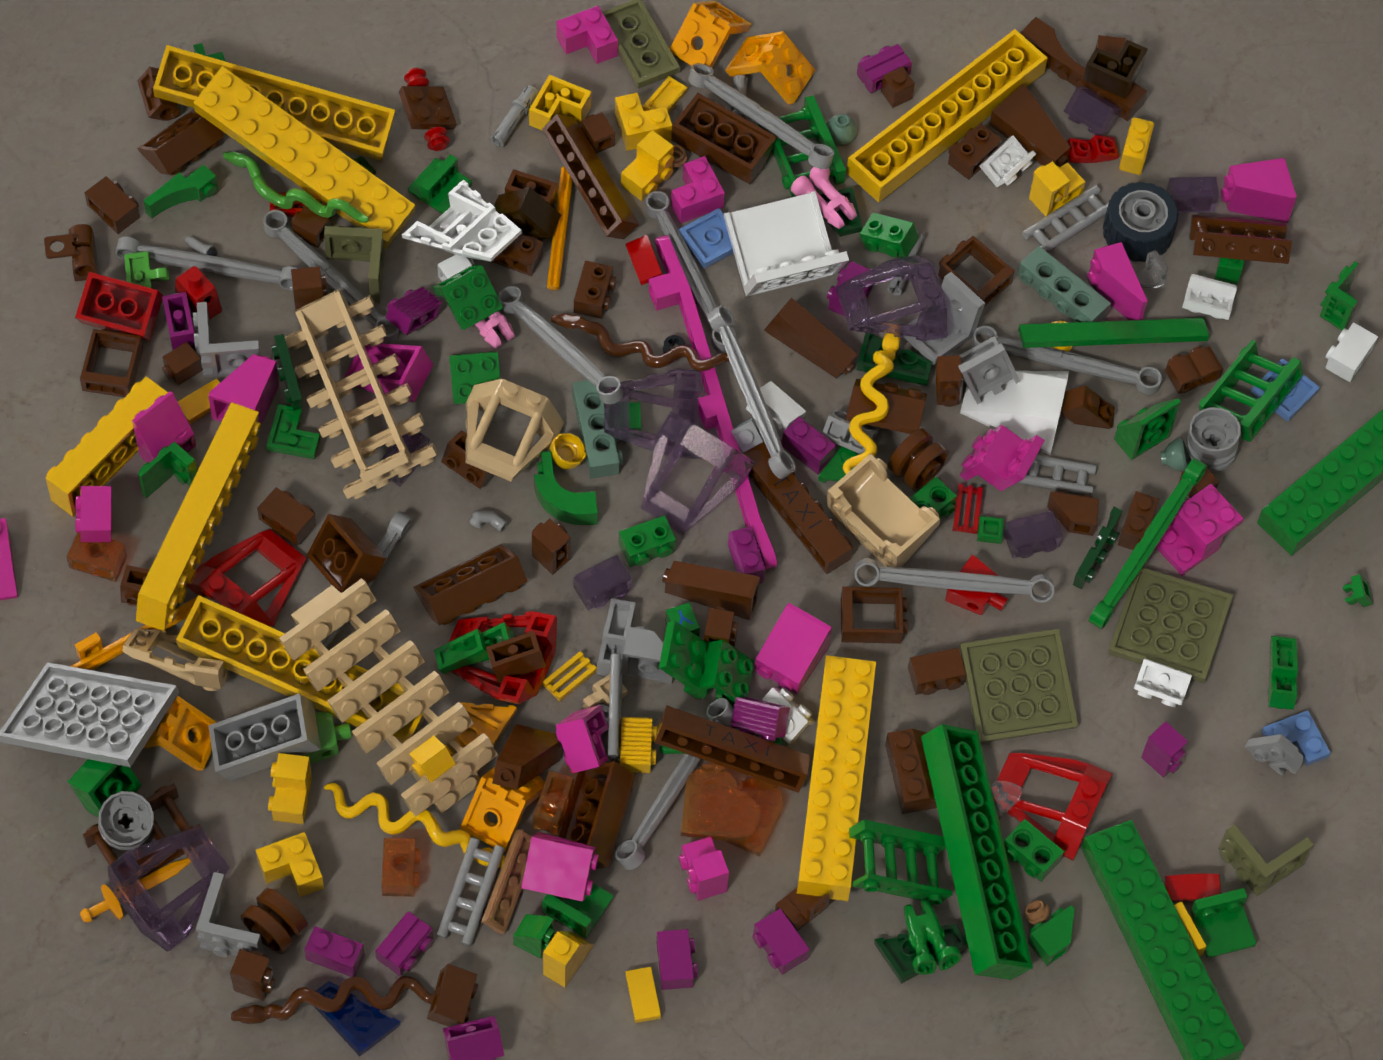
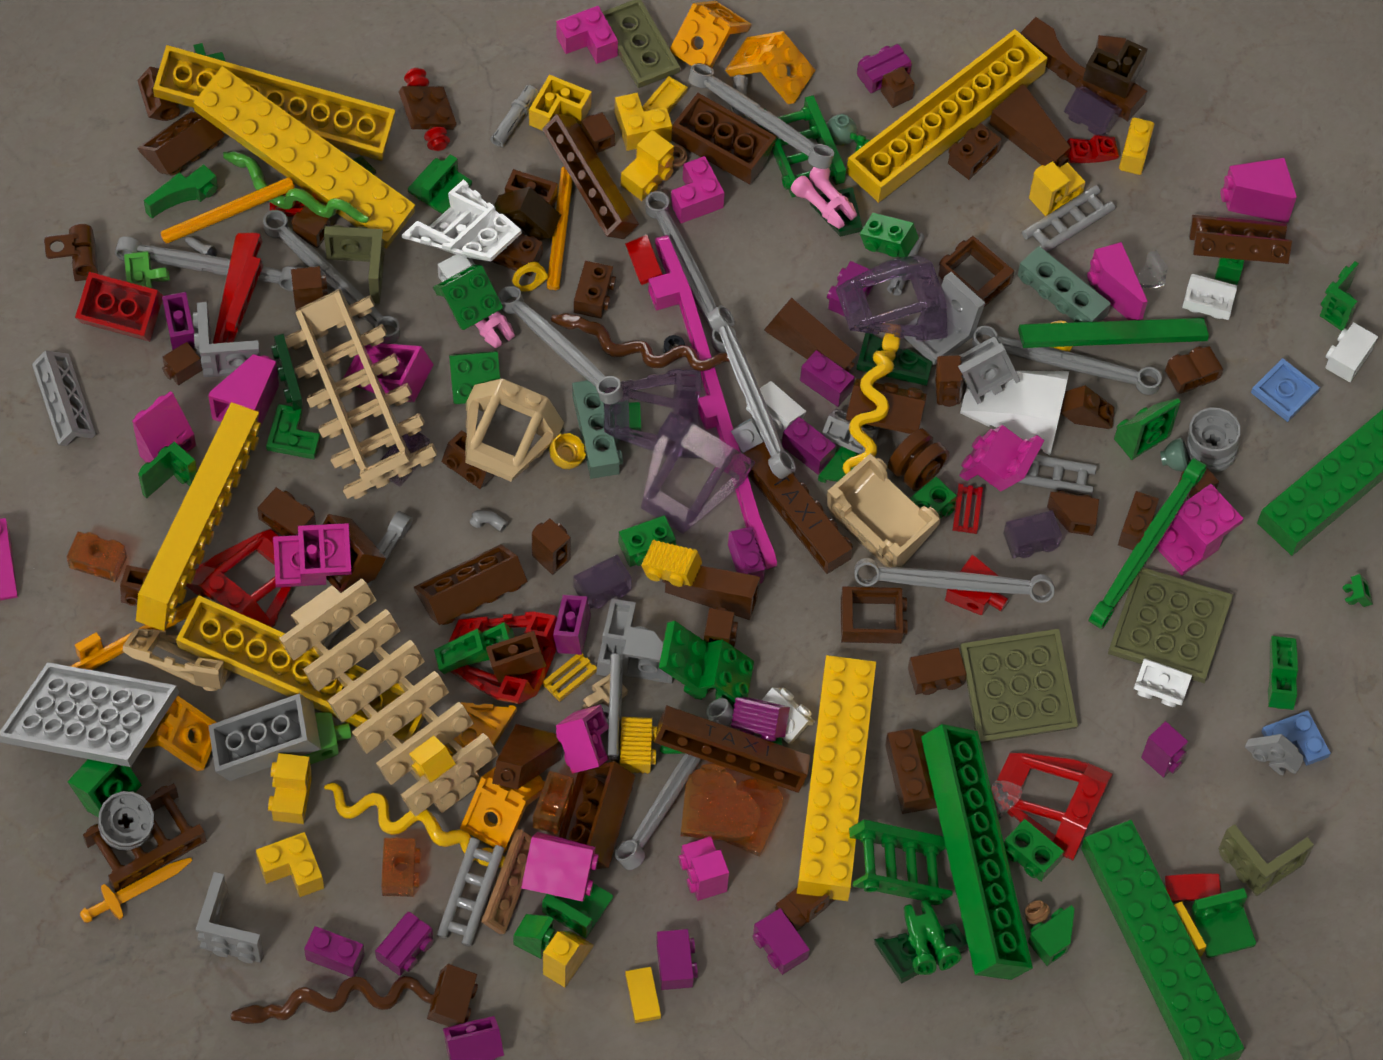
(57, 397): none -> light grey fence
(94, 514): dark pink brick -> none
(102, 450): yellow brick -> none
(106, 383): reddish brown window -> none
(112, 204): reddish brown brick -> none
(155, 922): clear purple windscreen -> none
(197, 289): red torso -> none
(197, 403): yellow tile -> none
(227, 210): none -> light orange axle
(239, 286): none -> red wedge
(252, 974): reddish brown brick -> none
(274, 920): reddish brown wheel -> none
(312, 555): none -> dark pink bracket
(357, 1022): clear blue wing -> none
(413, 310): magenta brick -> none
(540, 277): none -> yellow piece
(560, 503): green arch -> none
(572, 624): none -> magenta brick
(671, 563): none -> yellow brick
(684, 616): green brick -> none
(708, 238): medium blue plate -> none
(782, 244): white bracket -> none
(793, 648): dark pink slope -> none
(827, 378): none -> magenta brick
(859, 139): none -> green plant
(990, 529): green tile -> none
(1006, 162): white bracket -> none
(1106, 536): dark green wing -> none
(1141, 219): black wheel -> none
(1194, 193): clear purple brick -> none
(1262, 407): green fence -> none

